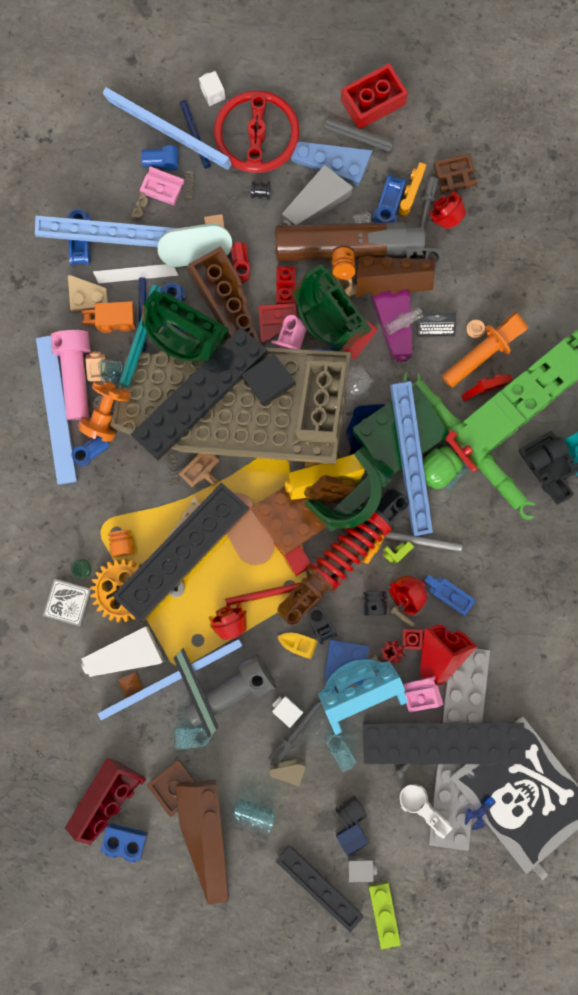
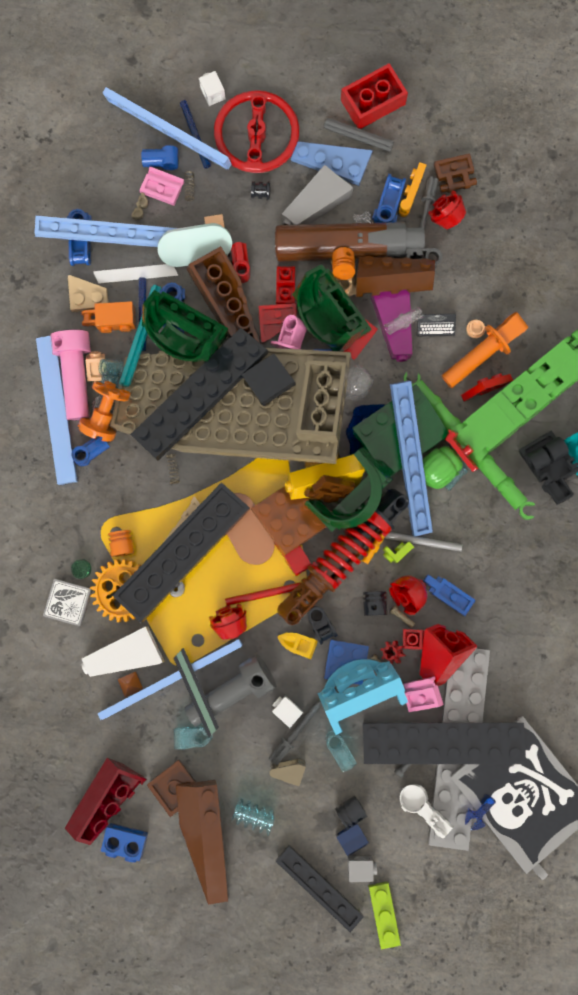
(200, 469): medium nougat plate -> none

